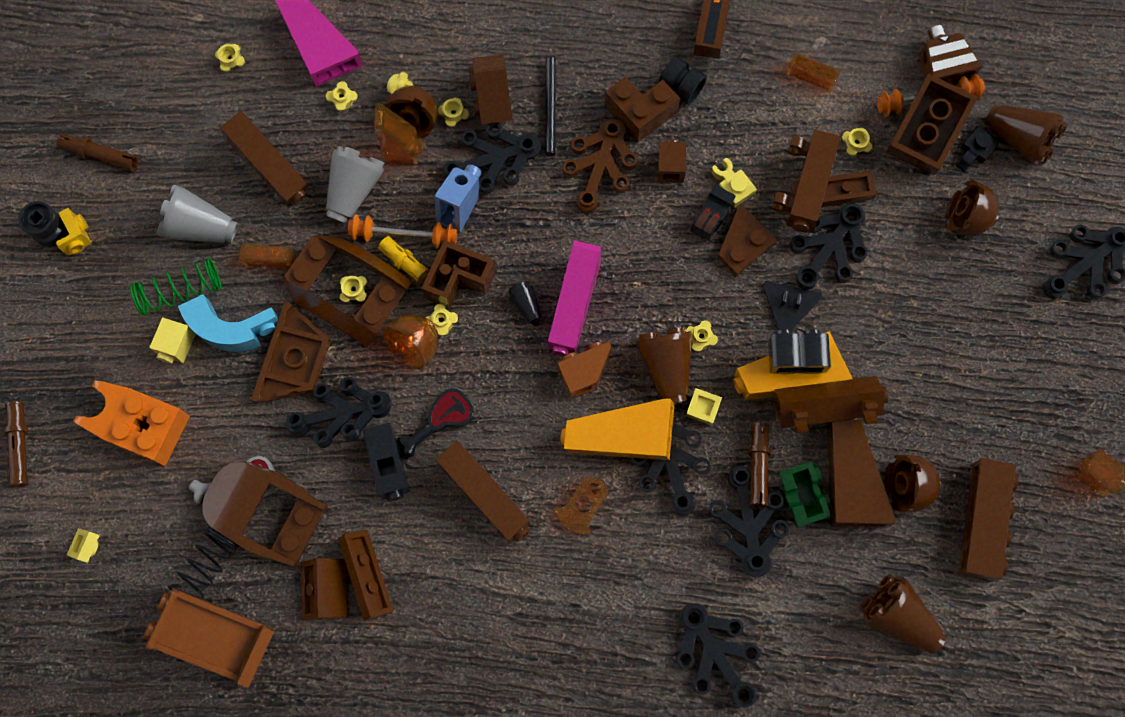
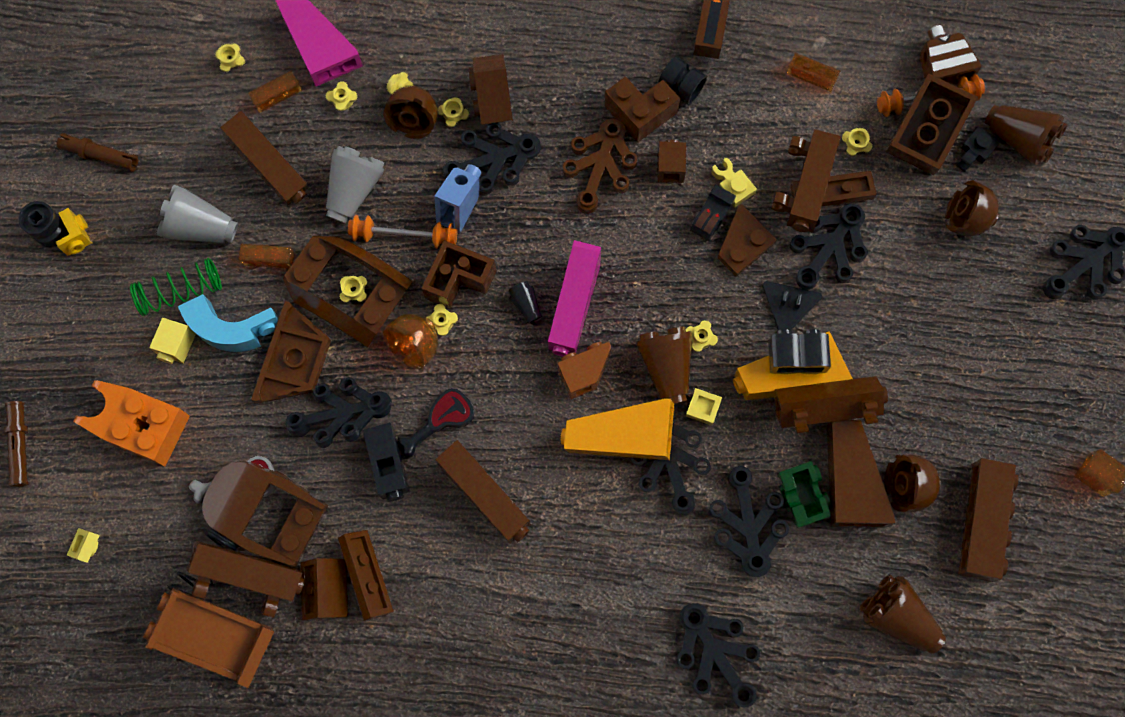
(245, 572): none -> reddish brown brick
(275, 91): none -> clear orange piece
(396, 137): clear orange slope -> none
(403, 259): yellow pin -> none
(550, 107): black bar -> none
(572, 517): clear orange piece -> none
(759, 456): reddish brown pin -> none

